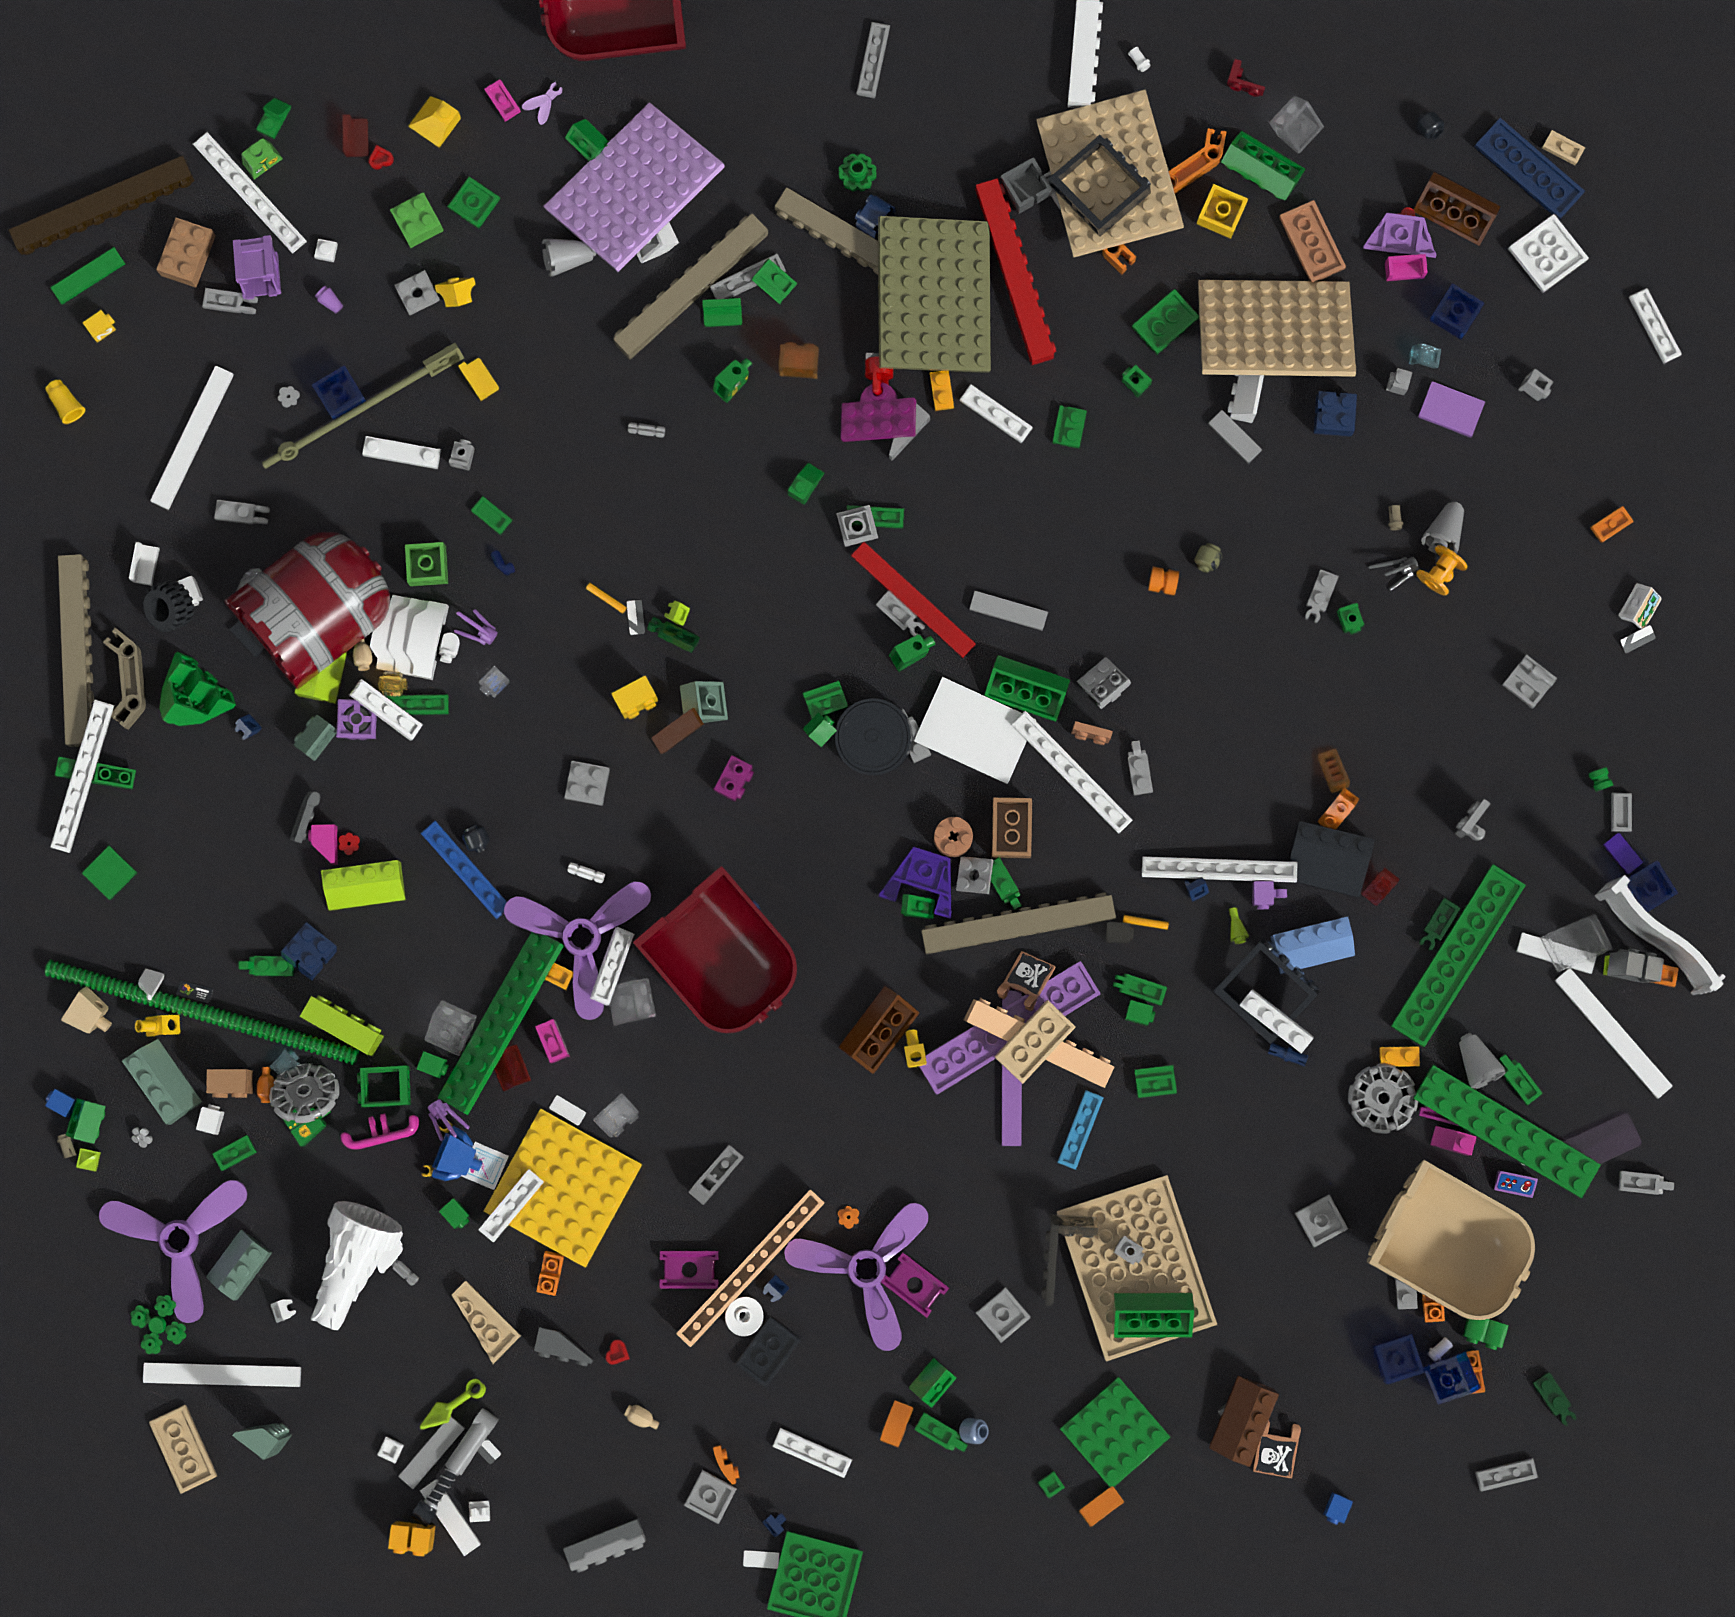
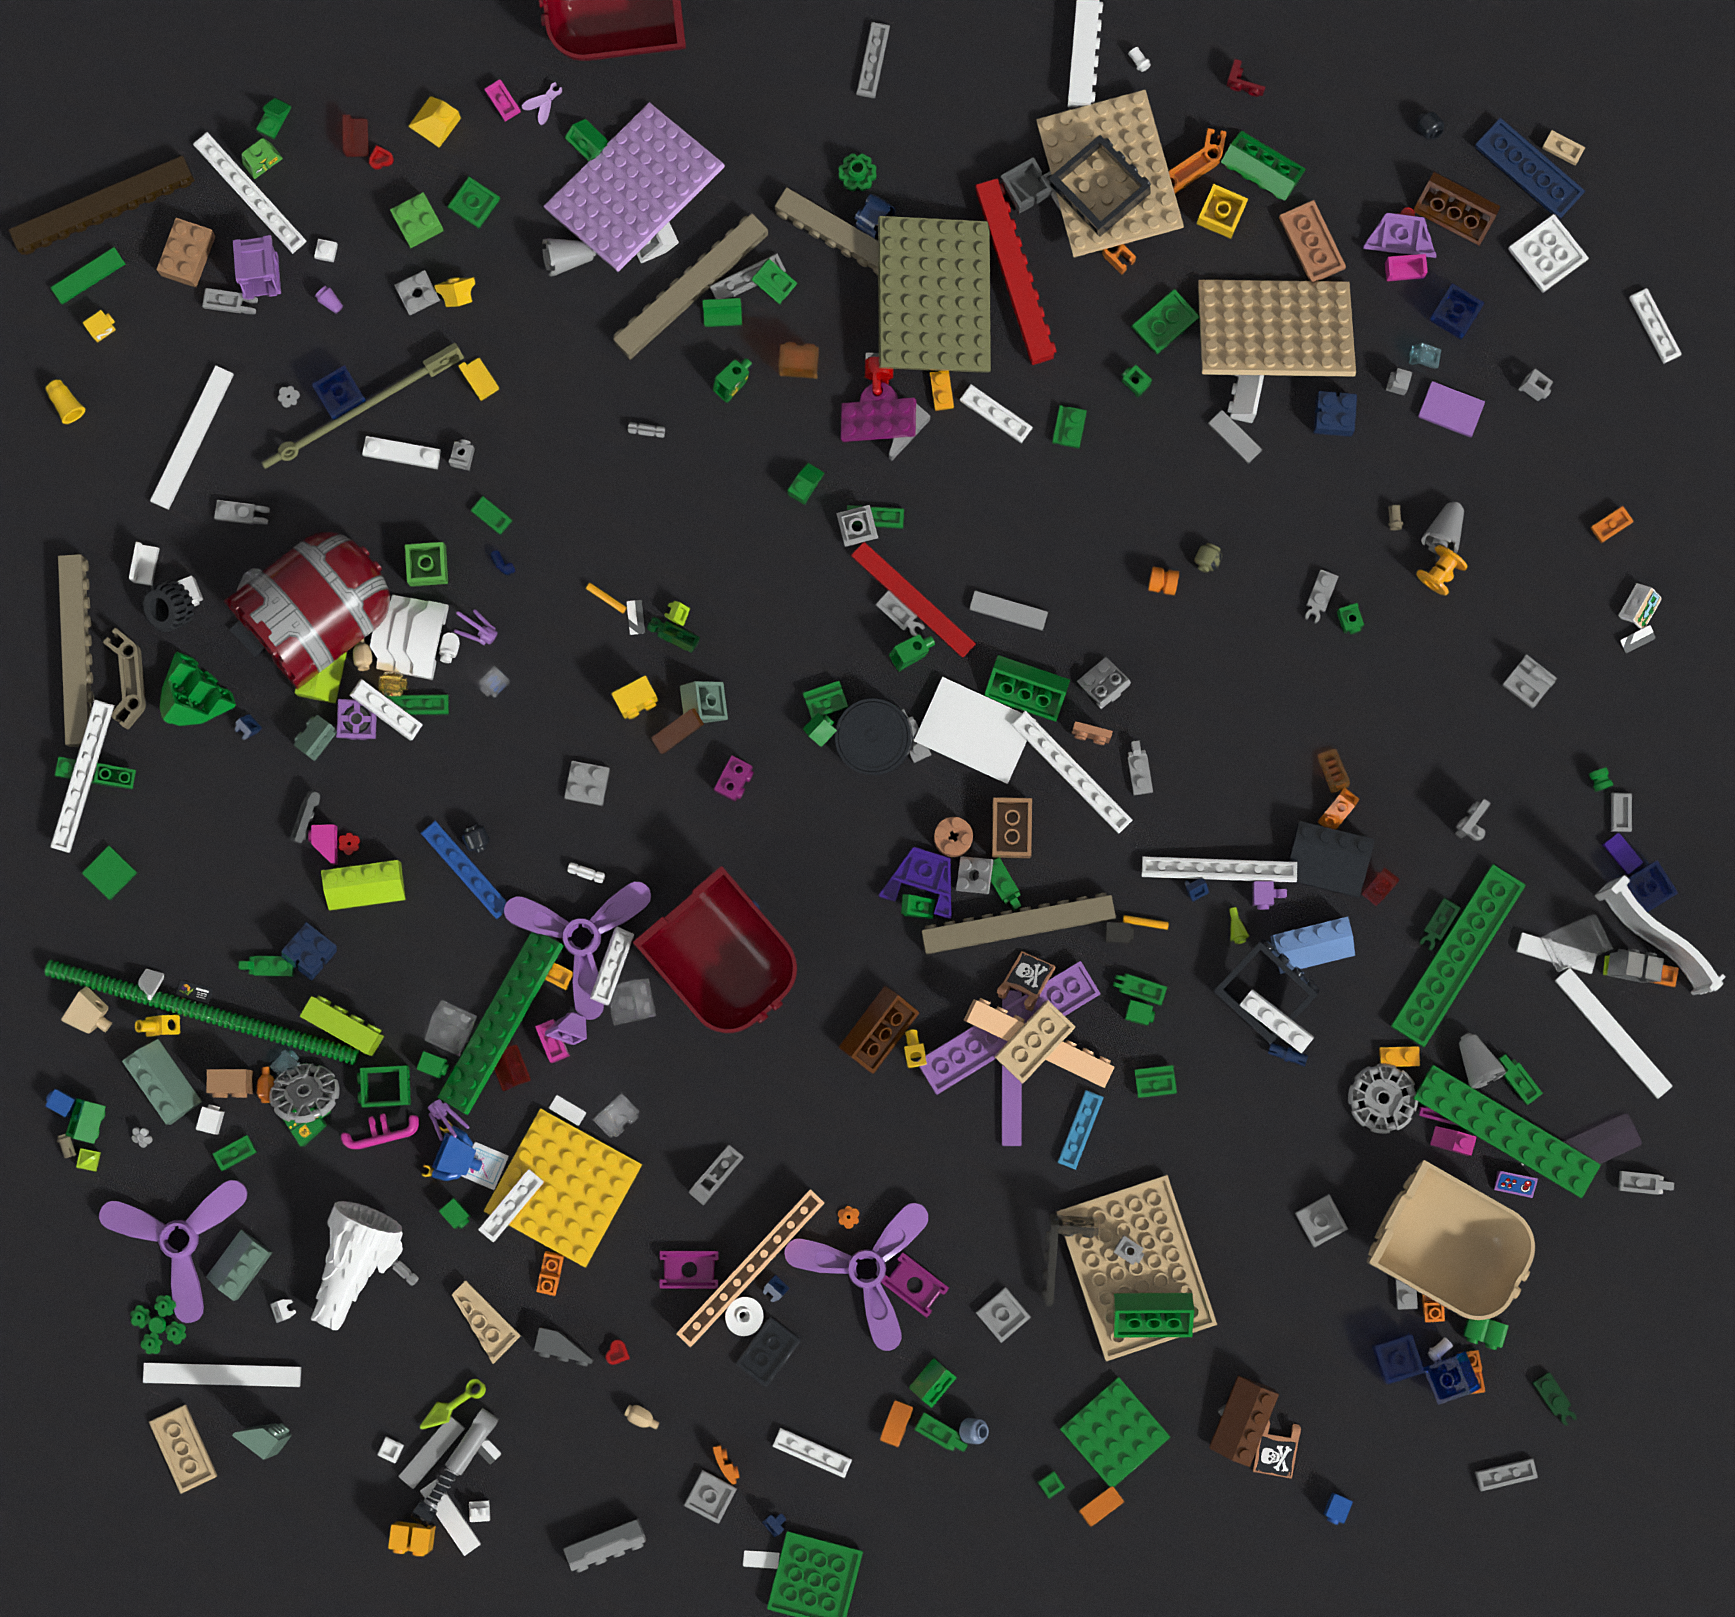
(569, 1029): none -> medium lavender slope
(1296, 124): clear slope -> none
(1407, 567): dark grey plant -> none

